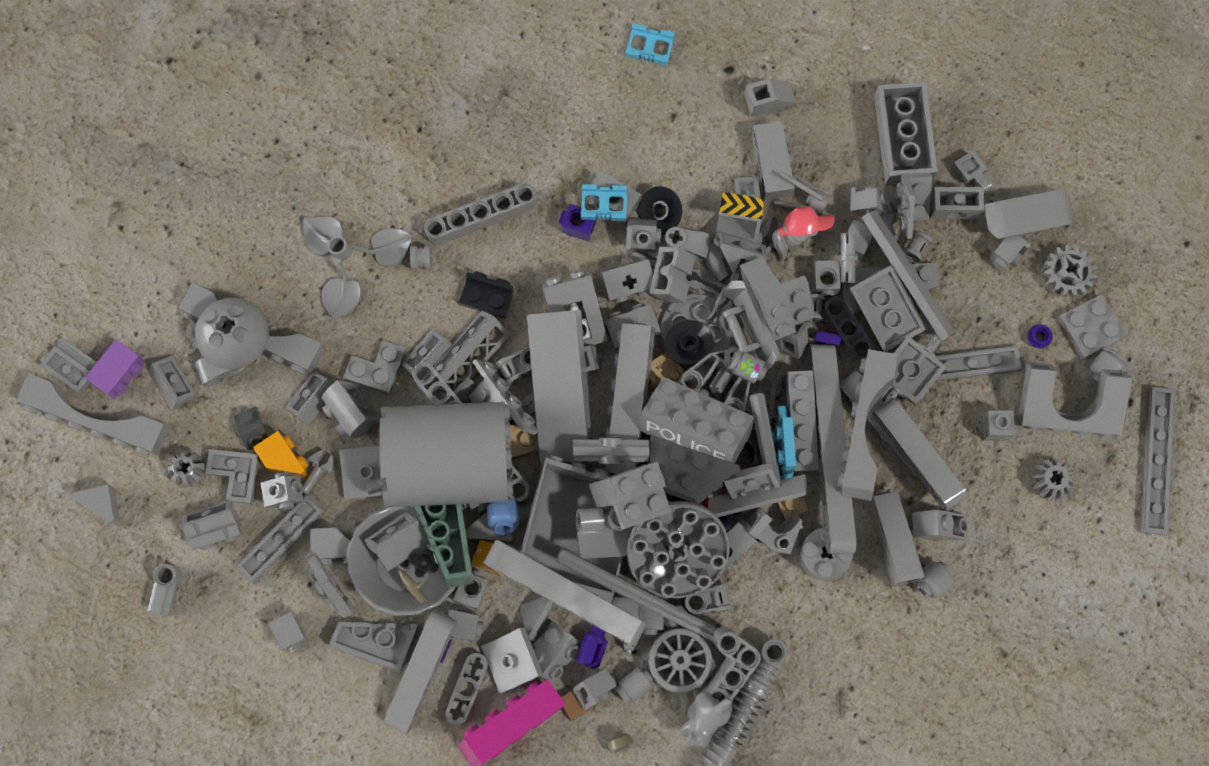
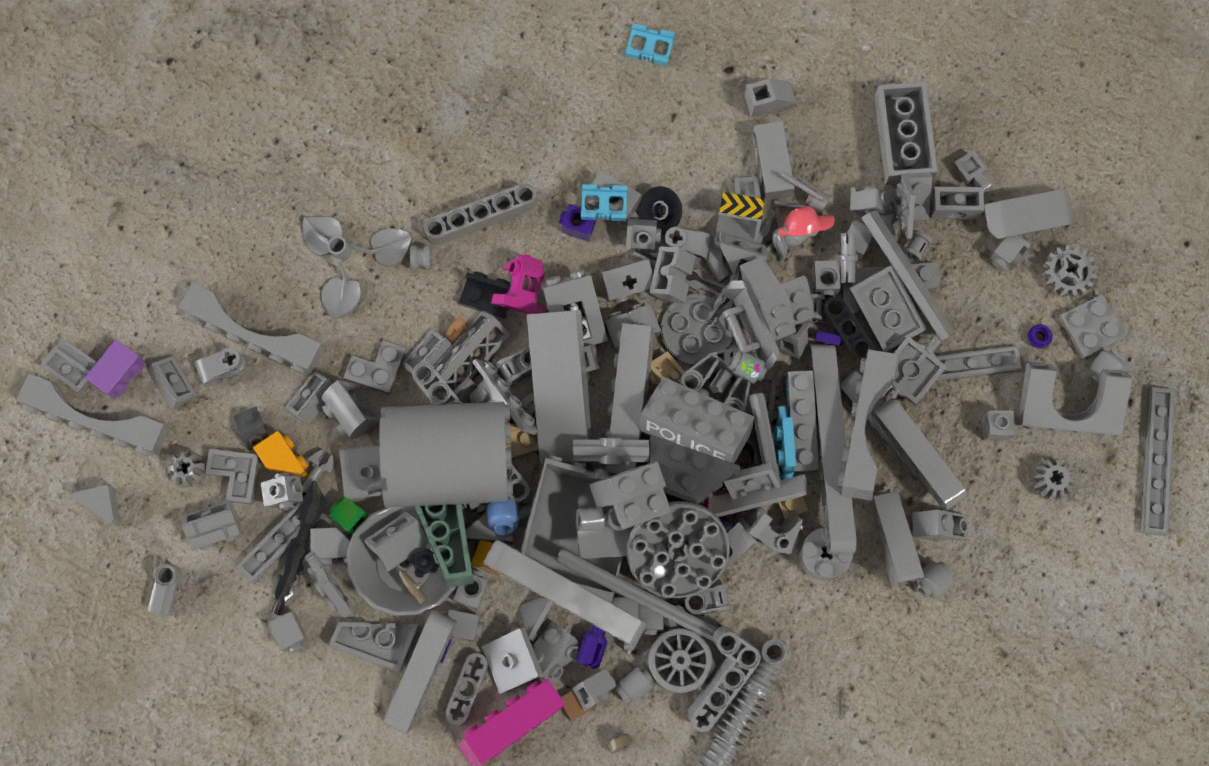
(234, 345): light grey piece -> none
(298, 548): none -> black sword
(348, 514): none -> green slope
(456, 329): none -> medium nougat tile
(518, 298): none -> dark pink tile
(688, 333): black dish -> none
(708, 718): light grey animal -> none

